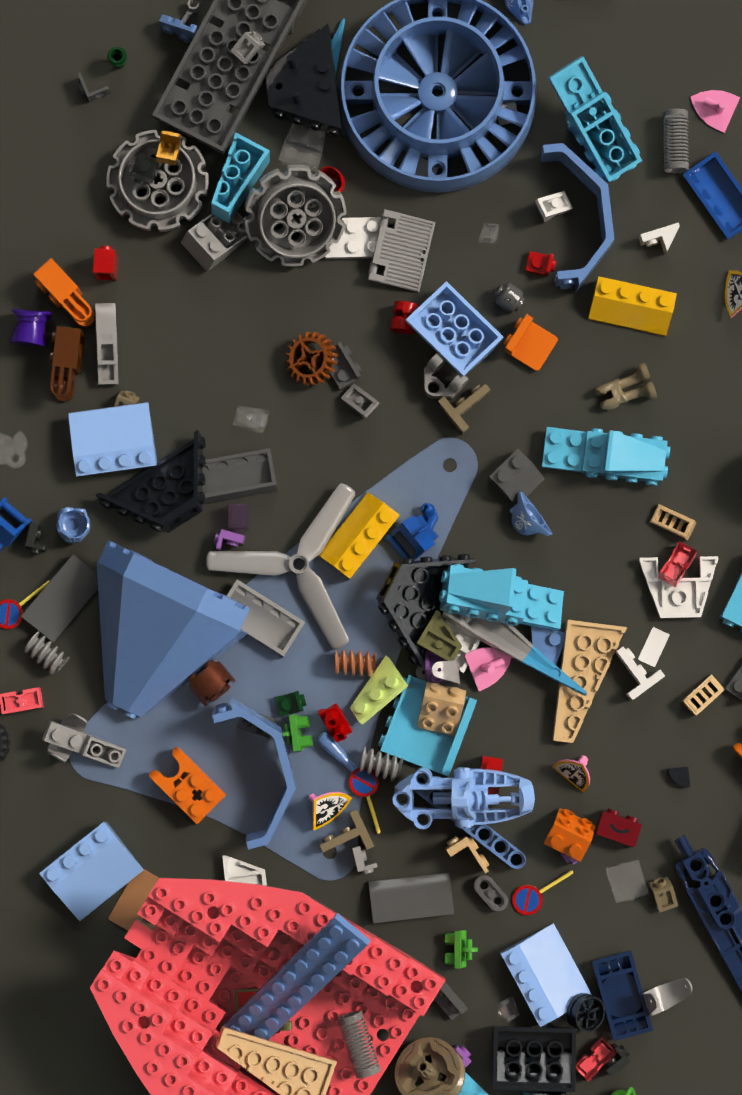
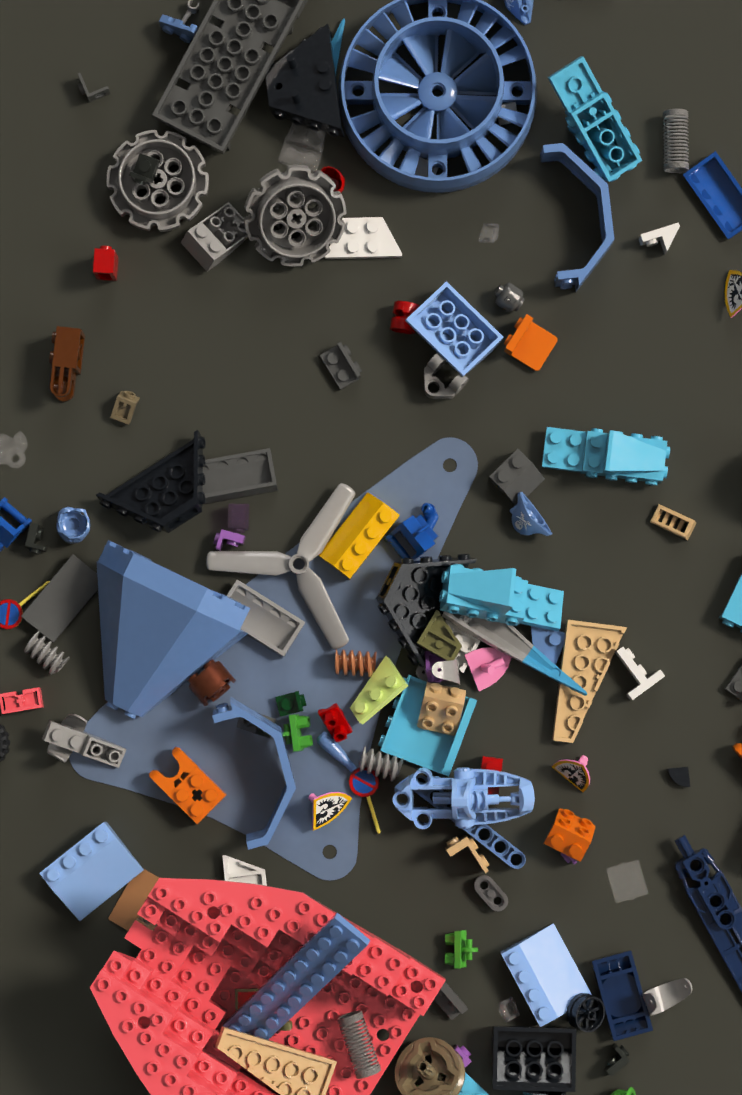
(30, 327): dark purple hat -> none
(64, 293): orange brick -> none
(106, 343): light grey slope -> none
(112, 439): light blue slope -> none
(115, 54): dark green cone -> none
(168, 147): pearl gold bracket -> none
(240, 173): medium azure wedge -> none
(247, 46): light grey bracket -> none
(251, 418): clear slope -> none
(297, 363): dark orange gear -> none
(348, 833): dark tan bracket -> none
(359, 857): light grey bracket -> none
(360, 401): light grey slope -> none
(401, 250): light grey window -> none
(411, 897): dark grey slope -> none
(462, 406): dark tan bracket -> none
(528, 898): piece -> none
(540, 263): red bracket -> none
(553, 205): white slope -> none
(596, 1059): coral piece -> none
(618, 828): dark red brick -> none
(620, 397): dark tan piece -> none
(632, 306): yellow slope -> none
(653, 647): white sticker -> none
(663, 894): dark tan bracket -> none
(677, 564): coral piece -> none
(687, 598): white wing -> none
(691, 707): tan slope -> none
(715, 107): bright pink shield -> none

